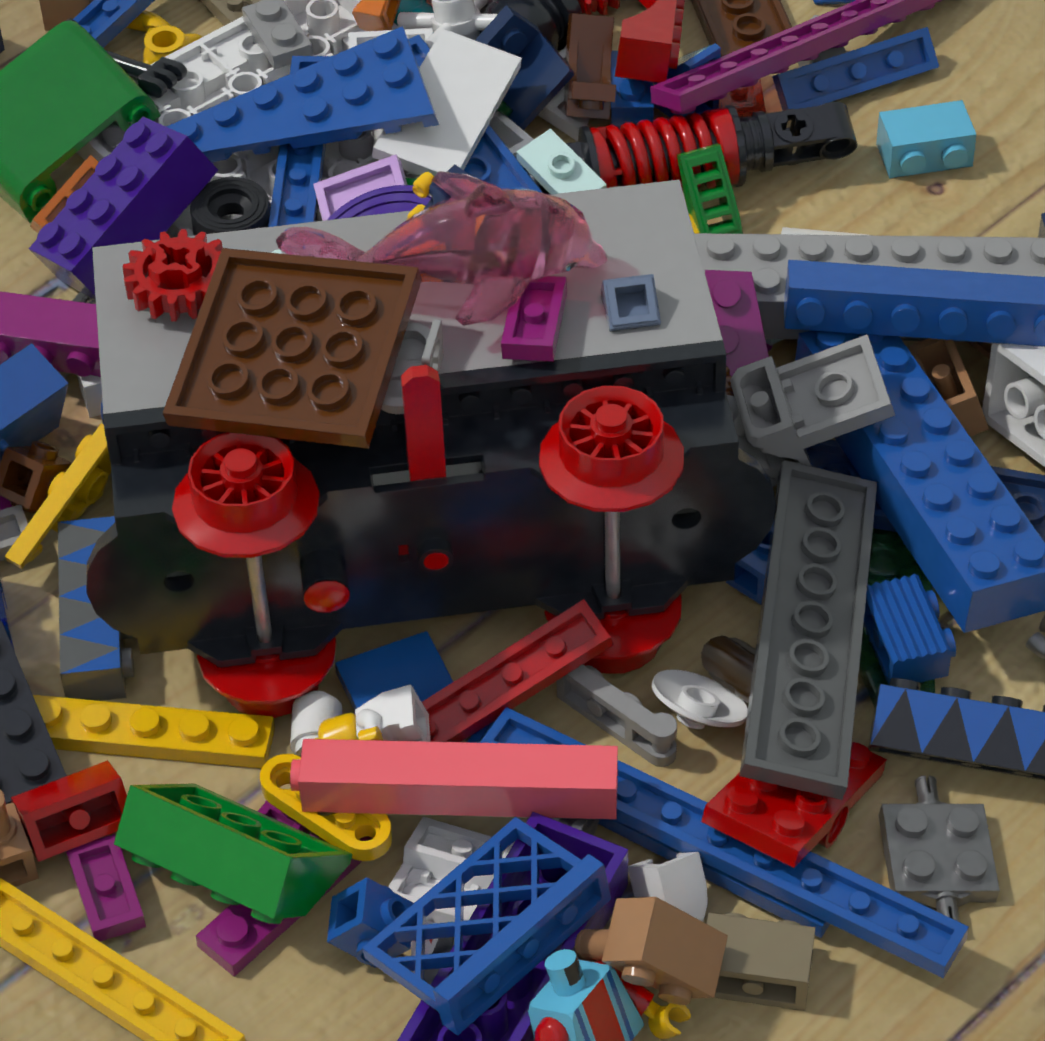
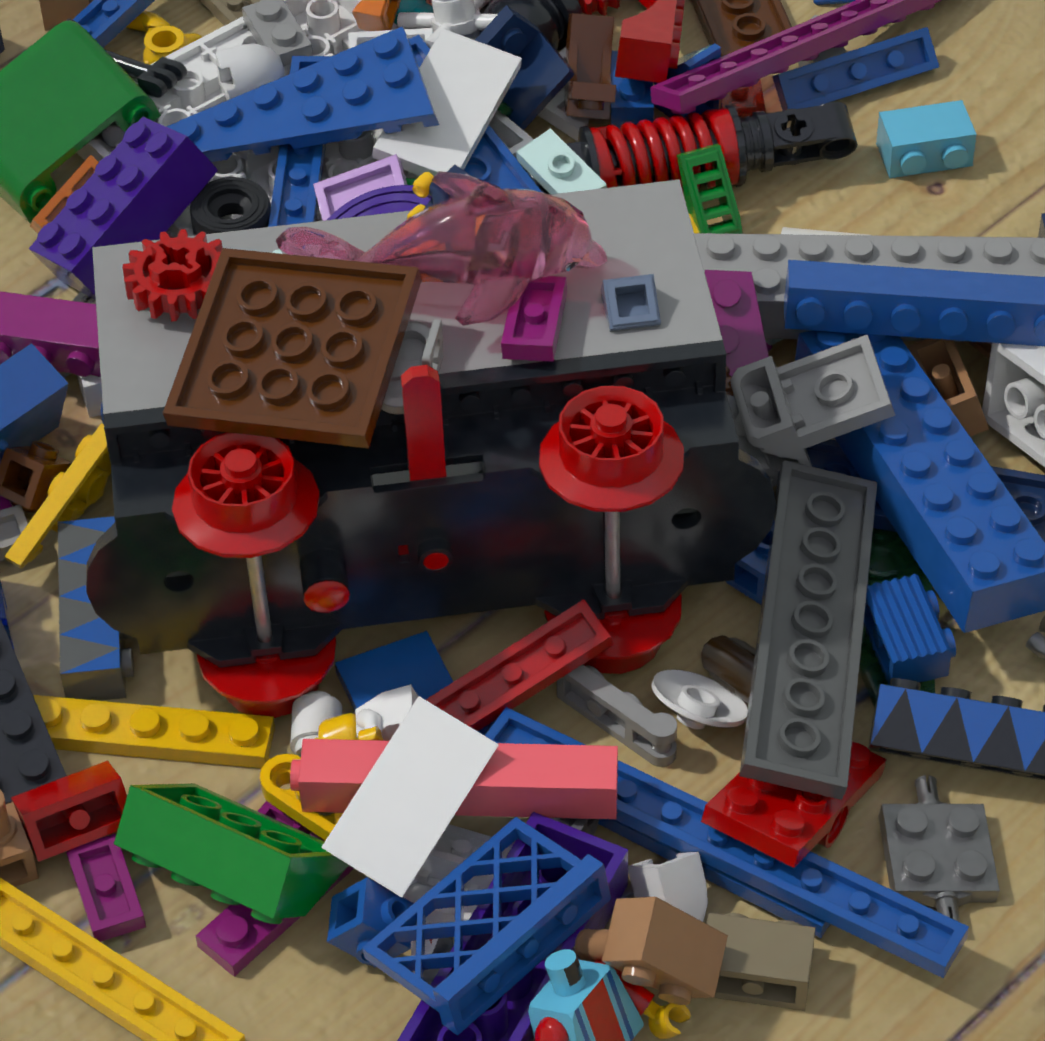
(247, 68): none -> white brick
(410, 796): none -> white sticker

